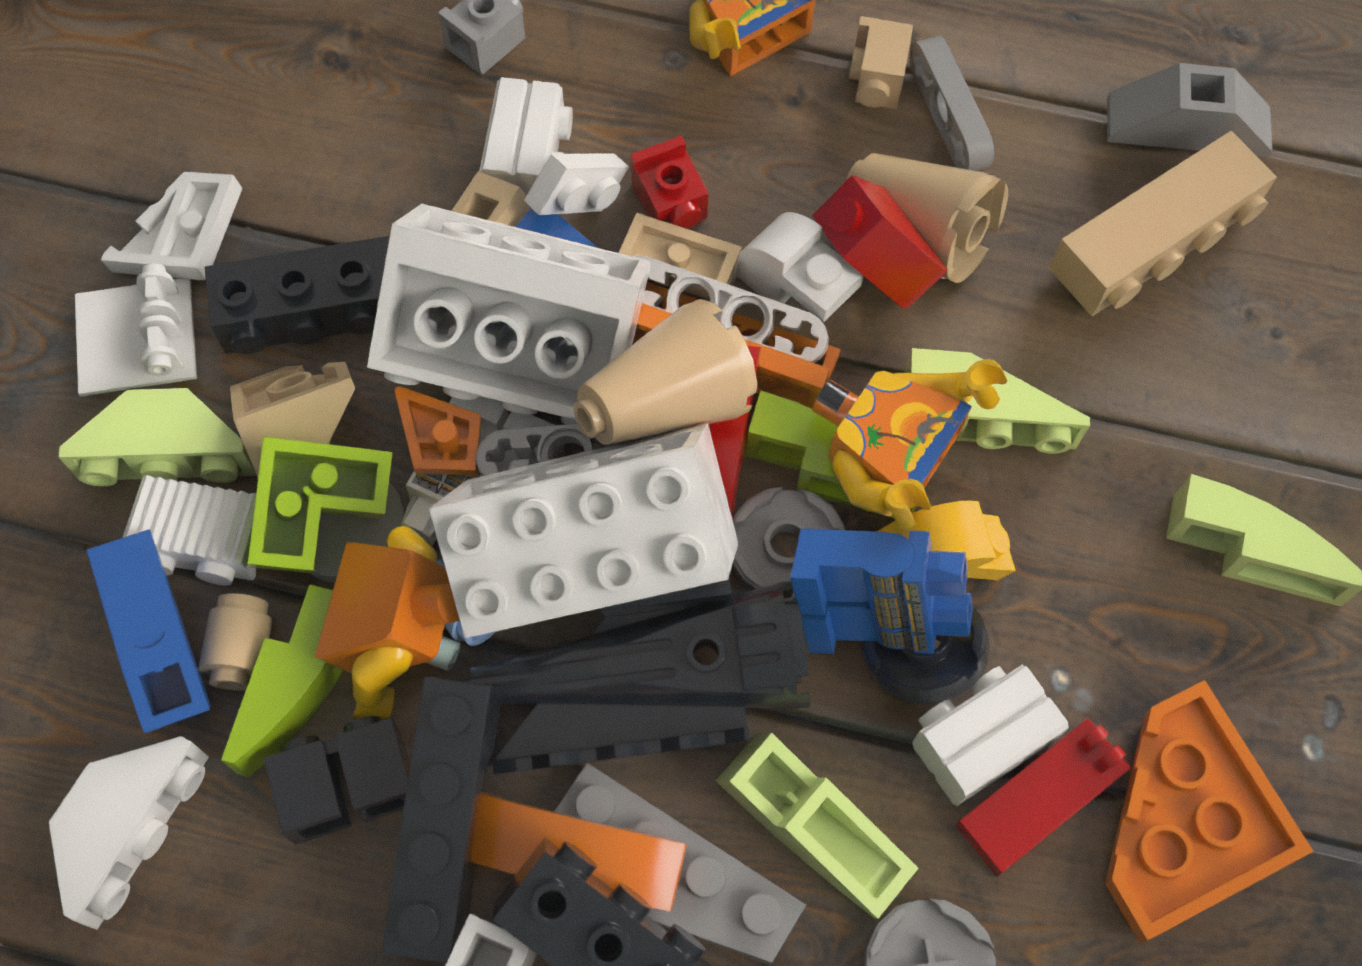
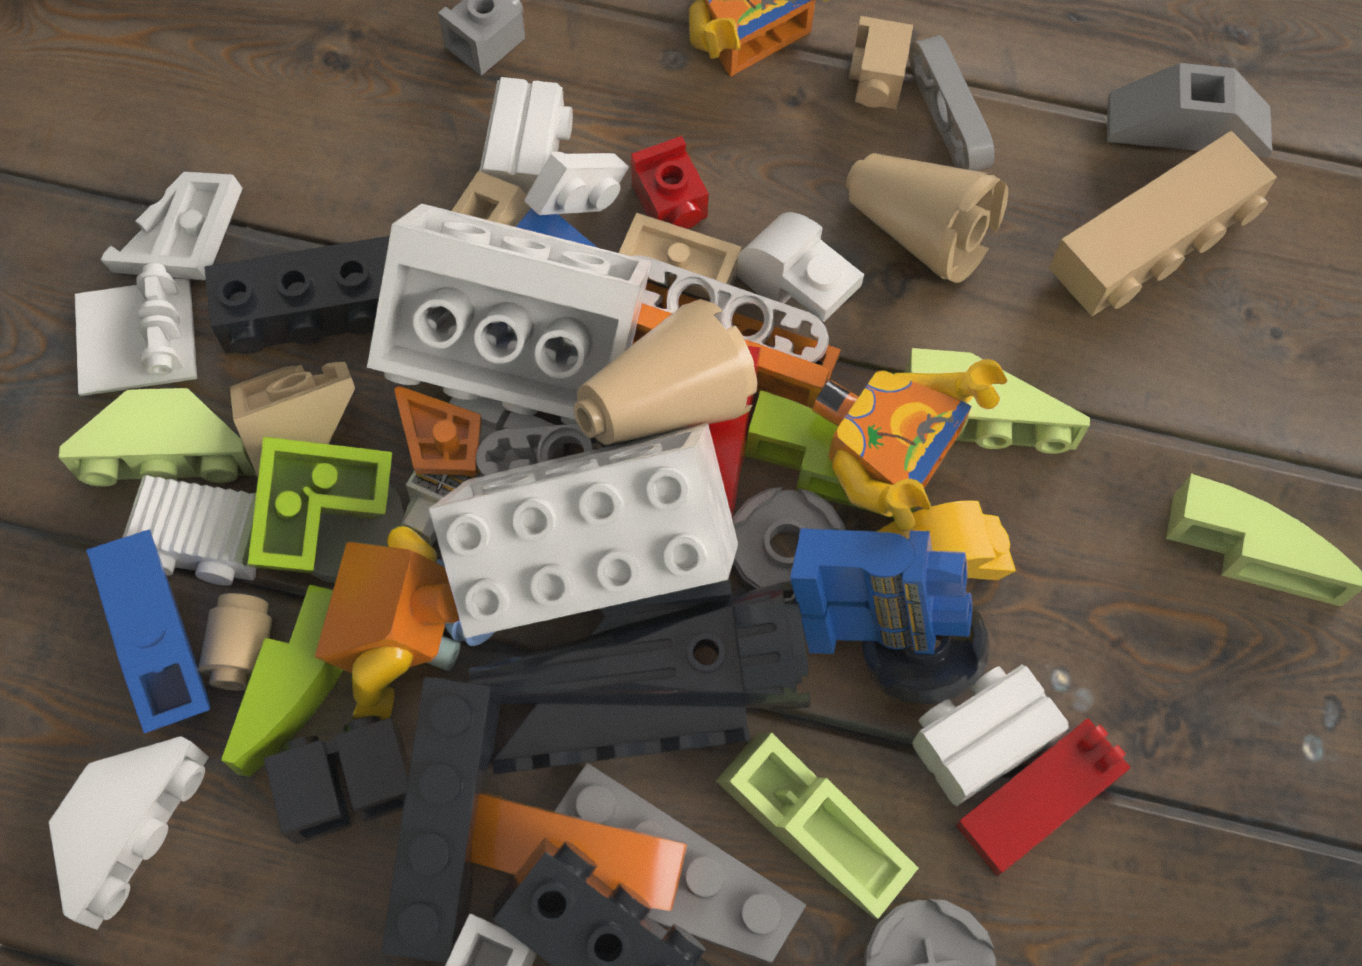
(879, 240): red slope -> none
(1194, 817): orange plate -> none

